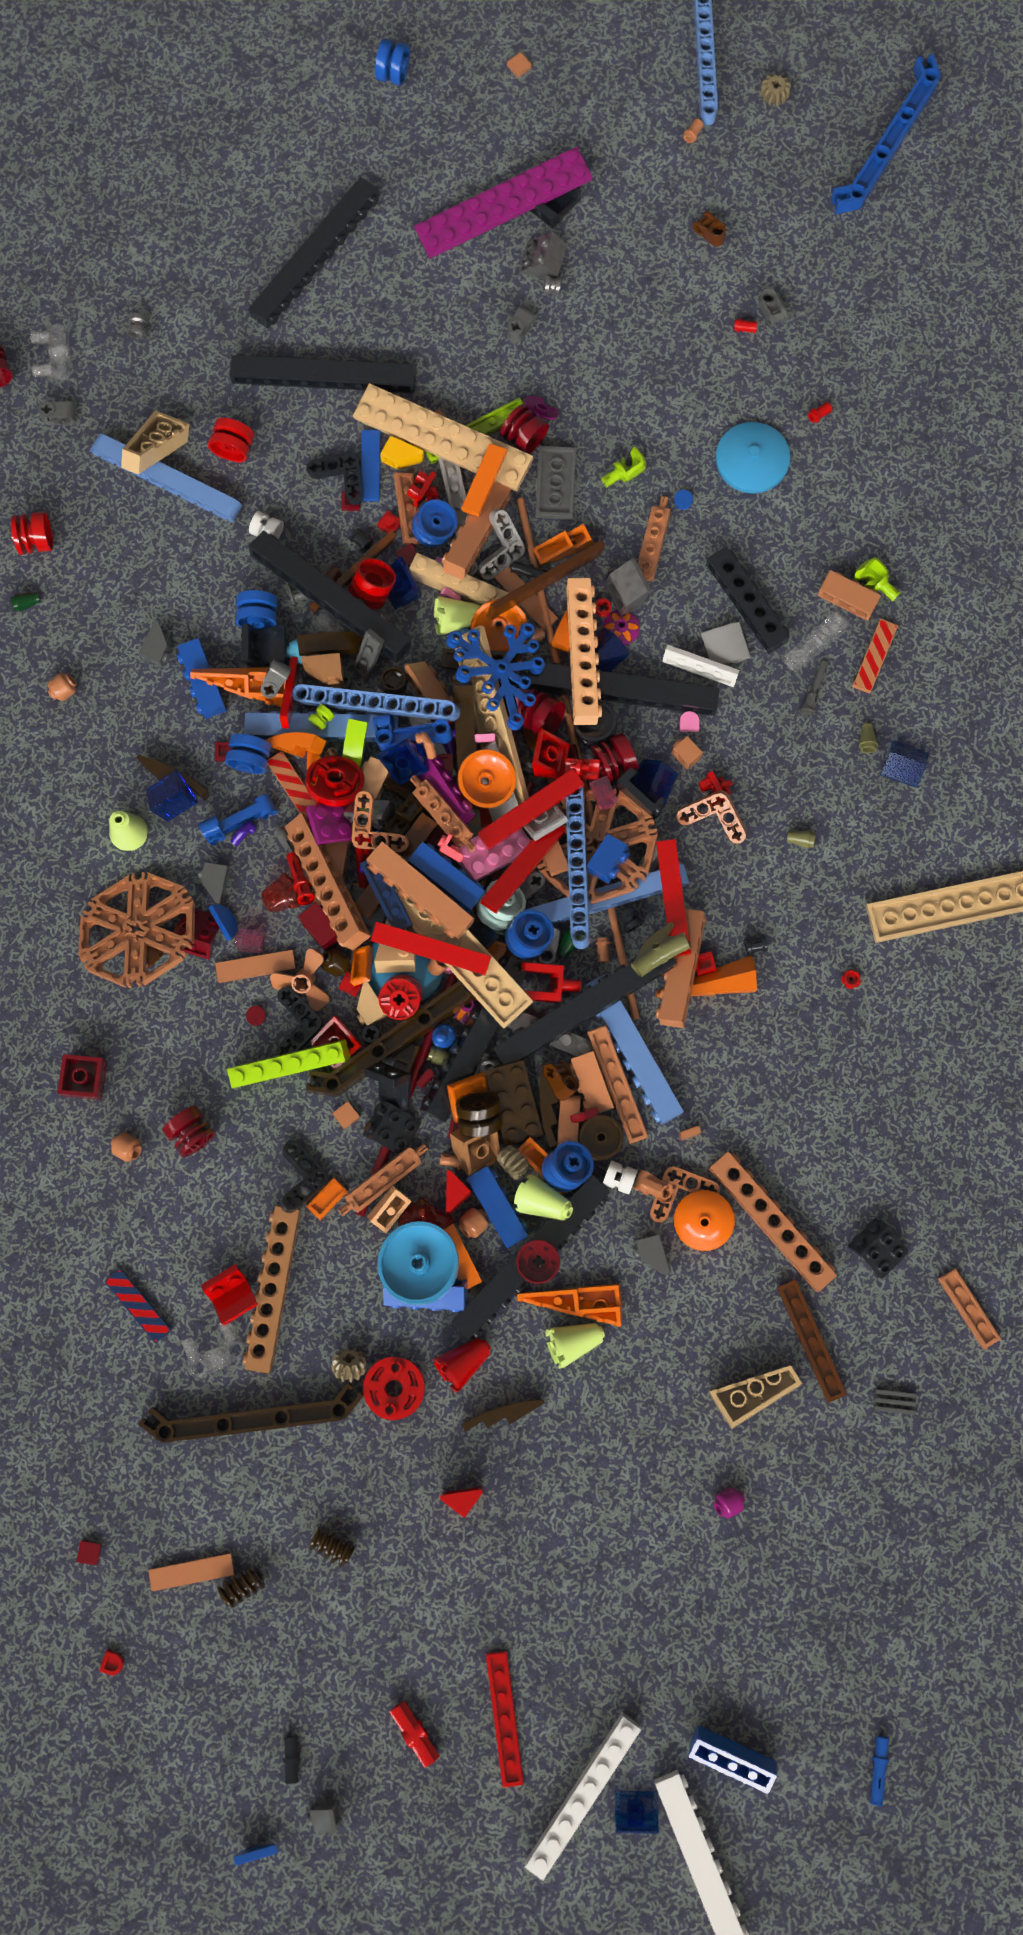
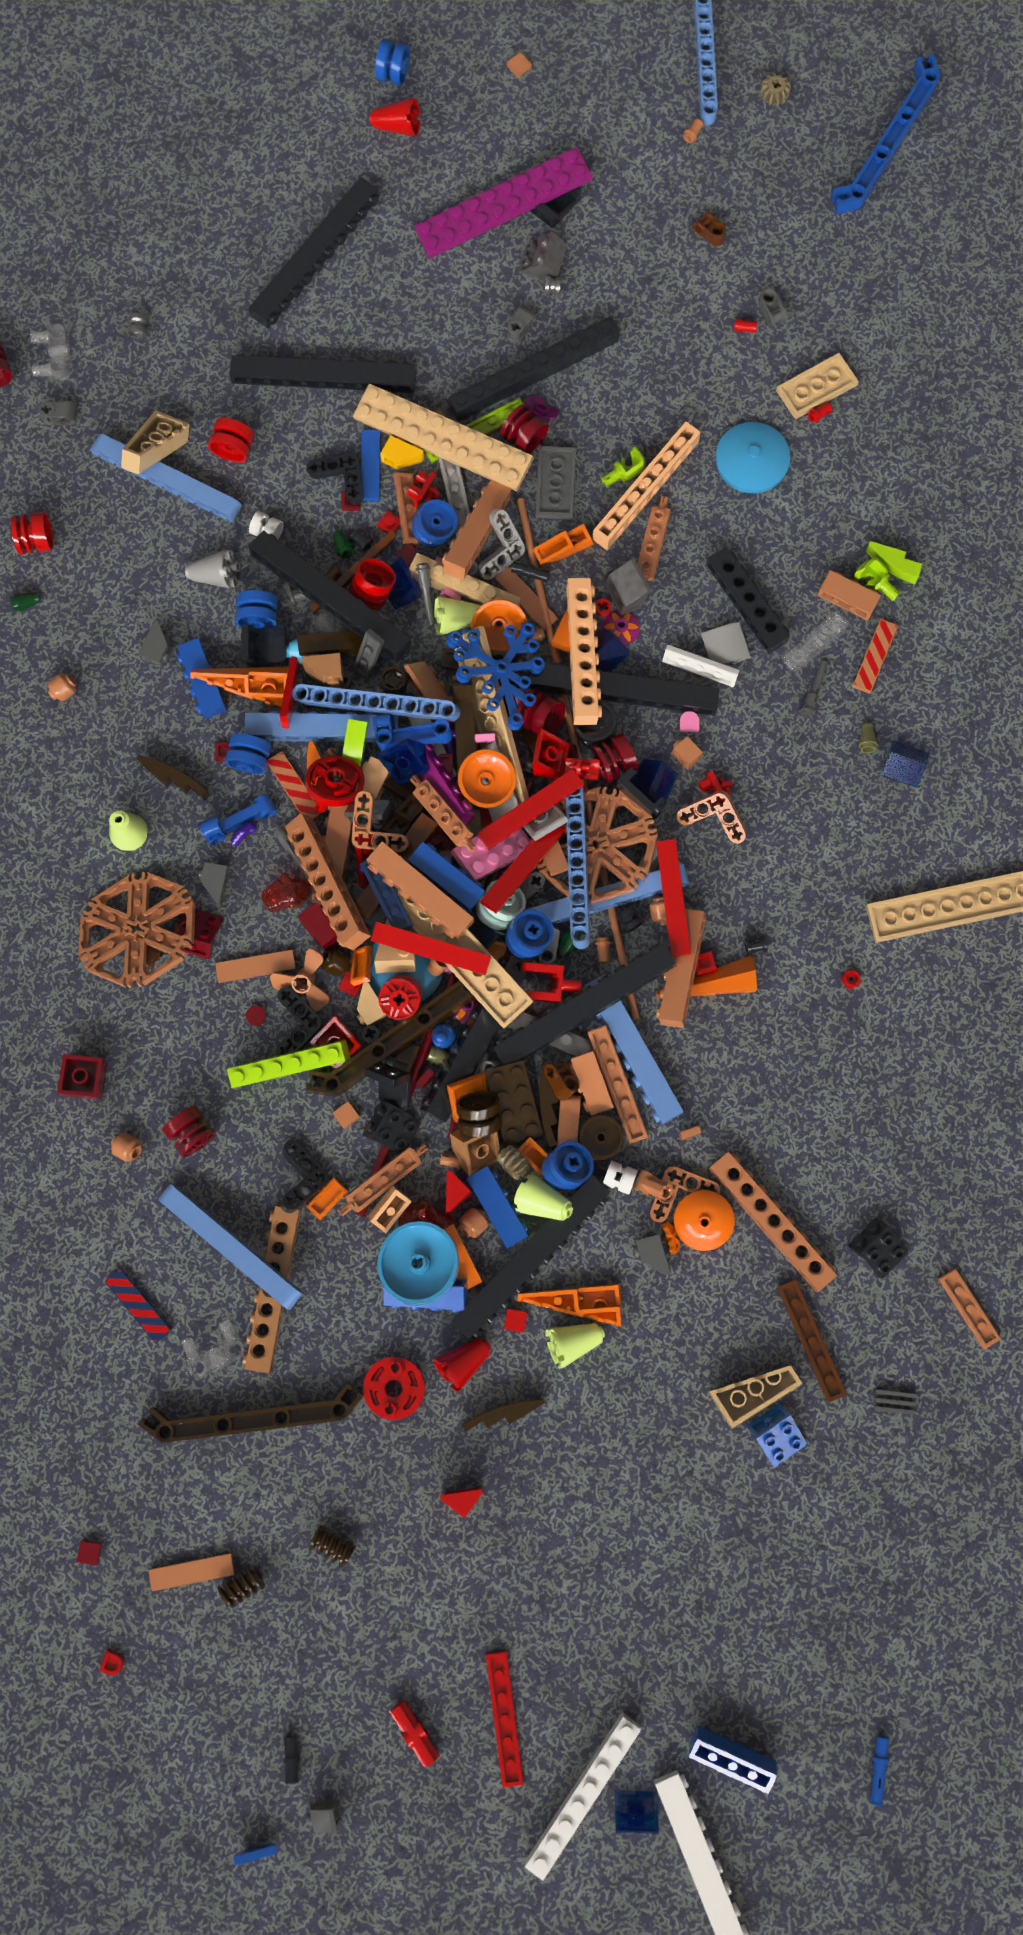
(170, 797): clear blue slope -> none
(216, 569): none -> light grey cone
(225, 920): blue tile -> none
(230, 1246): none -> medium blue beam
(230, 1294): red bracket -> none
(250, 941): clear pink brick -> none
(275, 676): dark grey piece -> none
(297, 743): orange slope -> none
(300, 885): red pin -> none
(321, 717): lime wheel -> none
(329, 824): magenta plate -> none
(342, 544): none -> dark green cone
(348, 1365): dark tan gear -> none
(397, 117): none -> red cone
(424, 581): none -> dark grey pin
(428, 744): nougat arm -> none
(452, 851): coral bracket -> none
(484, 480): orange tile -> none
(515, 1320): none -> red tile
(529, 1269): dark red wheel -> none
(534, 369): none -> black brick
(545, 580): reddish brown tile -> none
(584, 1114): dark red tile -> none
(603, 793): clear pink brick -> none
(608, 858): blue brick -> none
(646, 486): none -> light nougat brick
(657, 911): none -> nougat head
(659, 950): olive pin -> none
(670, 1233): none -> orange piece
(683, 499): blue tile -> none
(729, 1502): magenta head -> none
(777, 1435): none -> blue bracket
(802, 838): olive cone -> none
(817, 386): none -> tan plate
(895, 562): none -> lime slope

